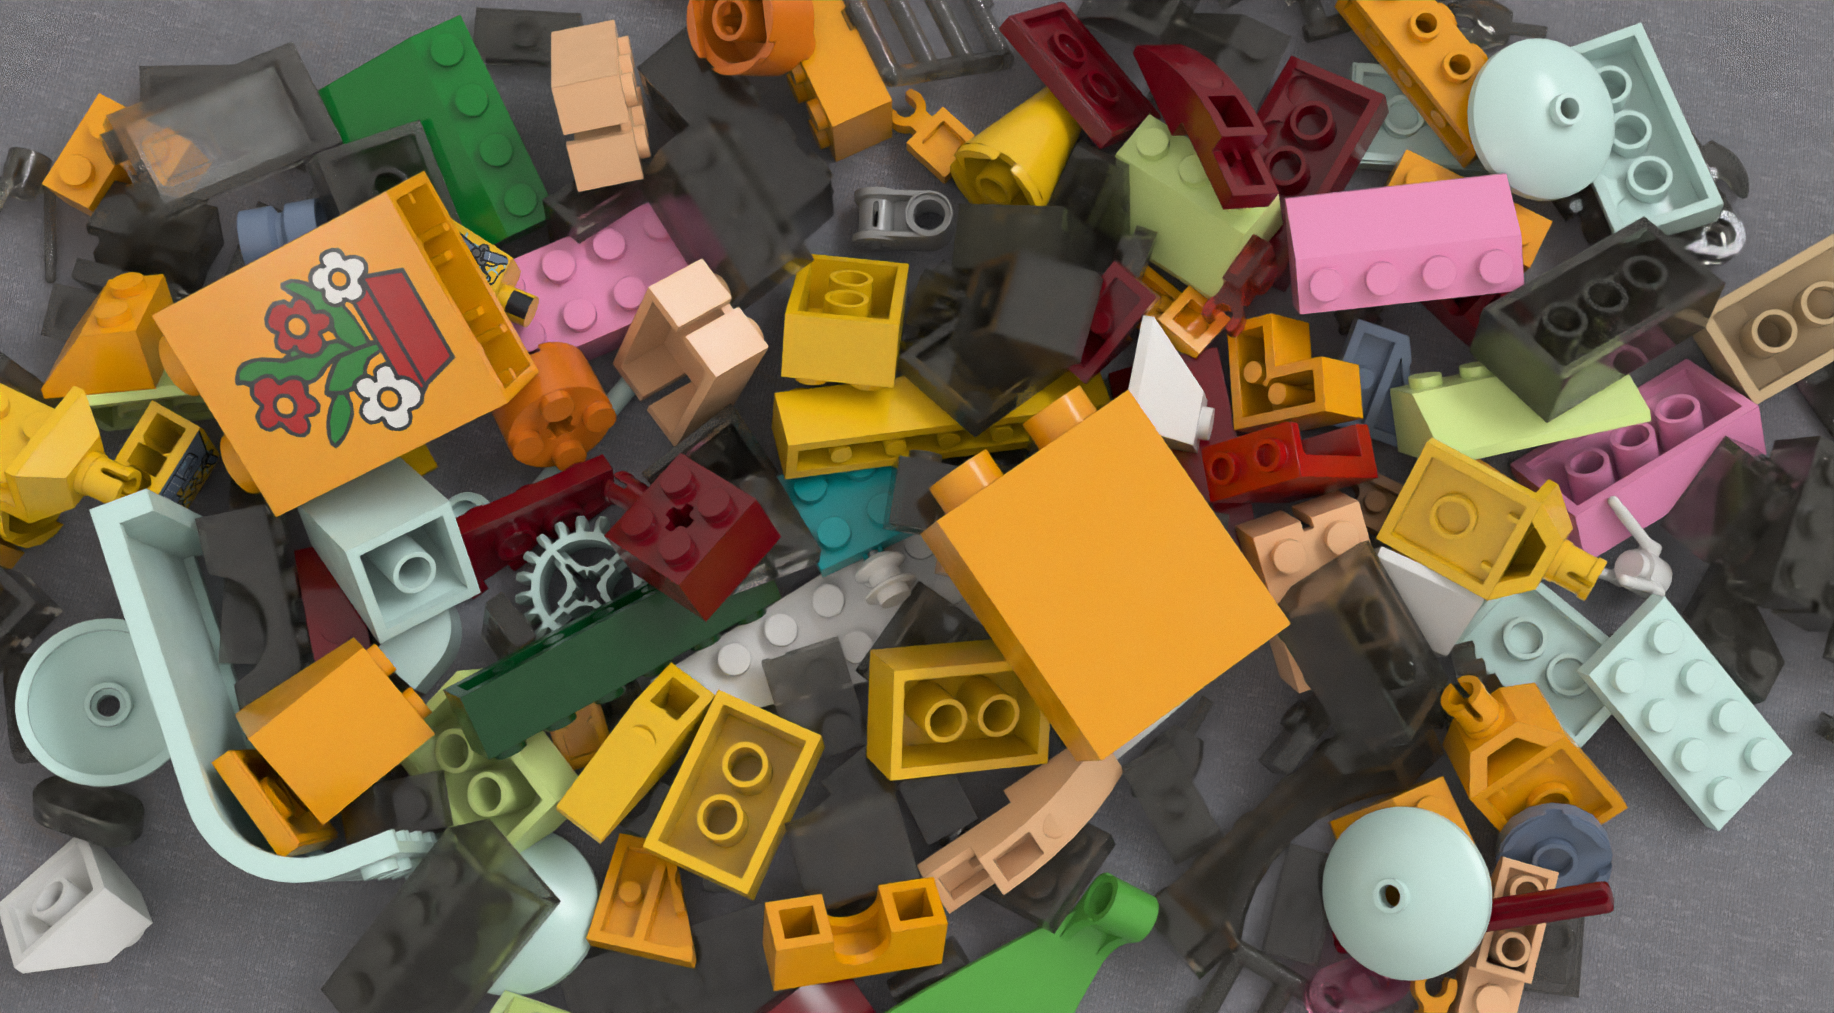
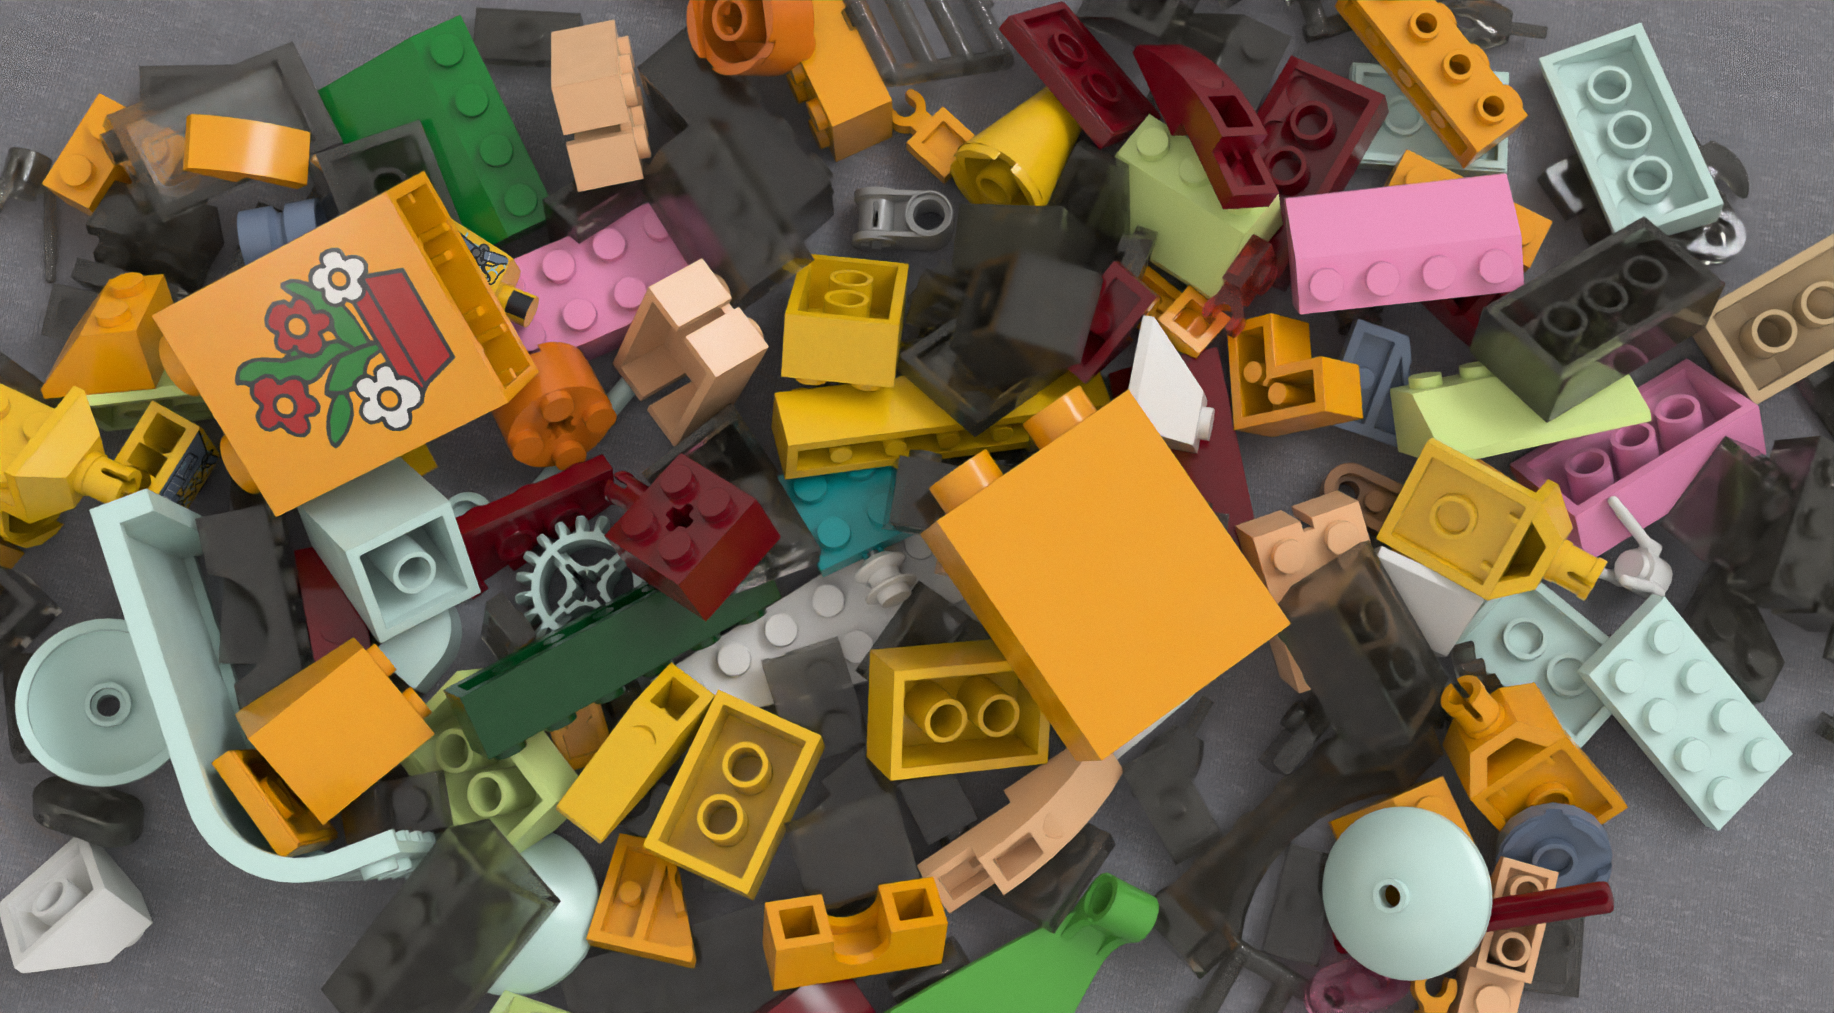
(246, 149): none -> light orange slope
(1282, 468): red panel -> none
(1520, 123): light aqua dish -> none

